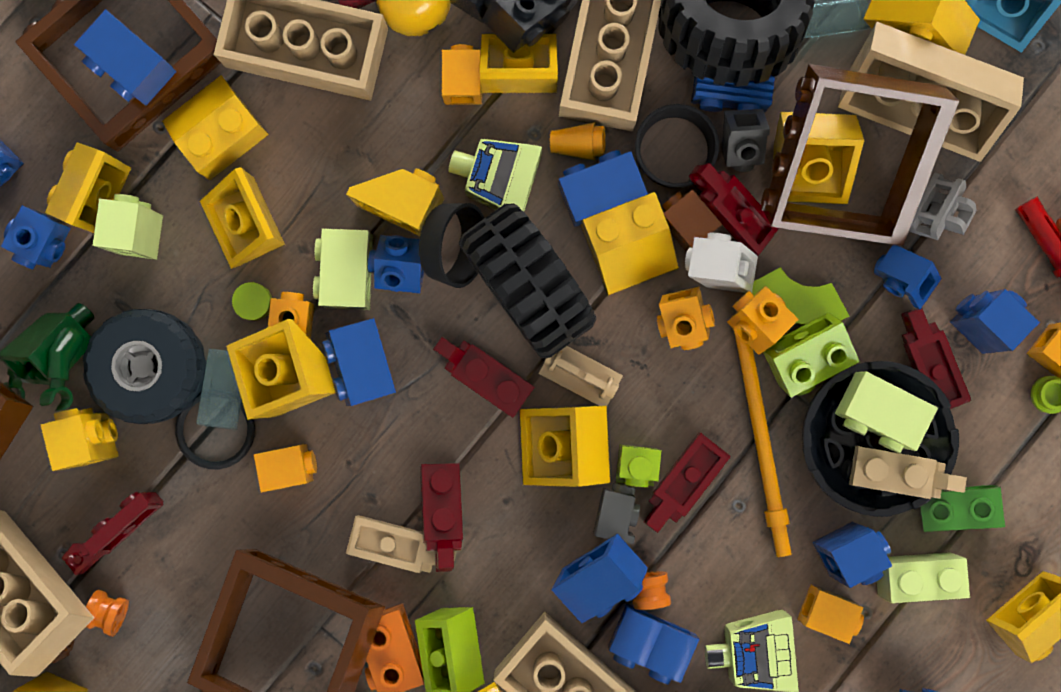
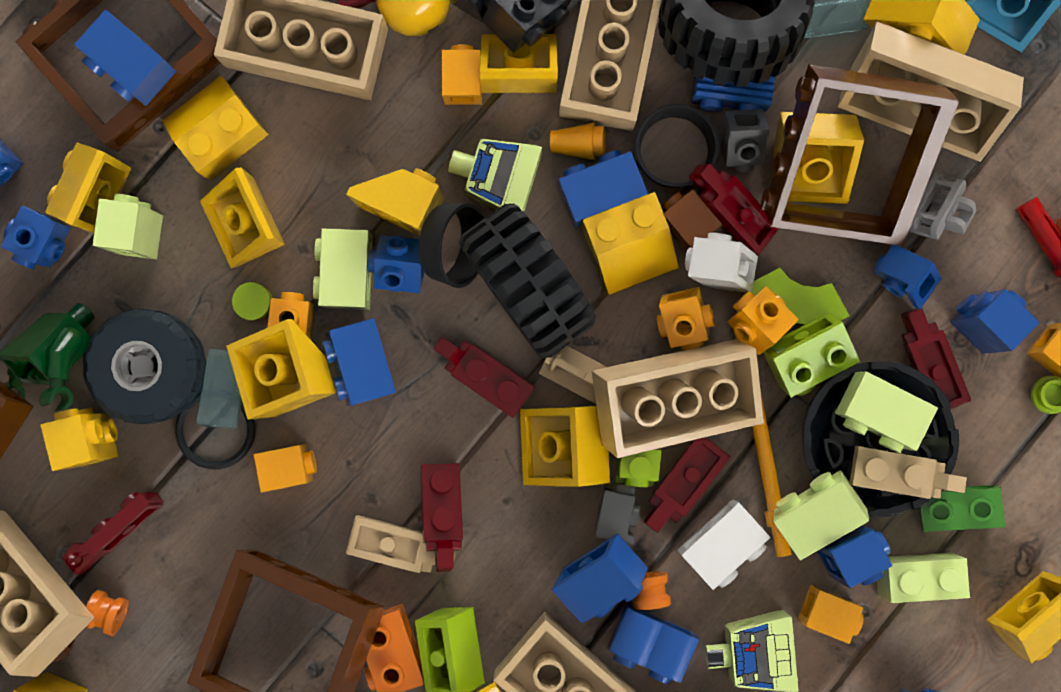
(678, 397): none -> tan brick
(724, 545): none -> white brick
(819, 514): none -> yellowish green brick

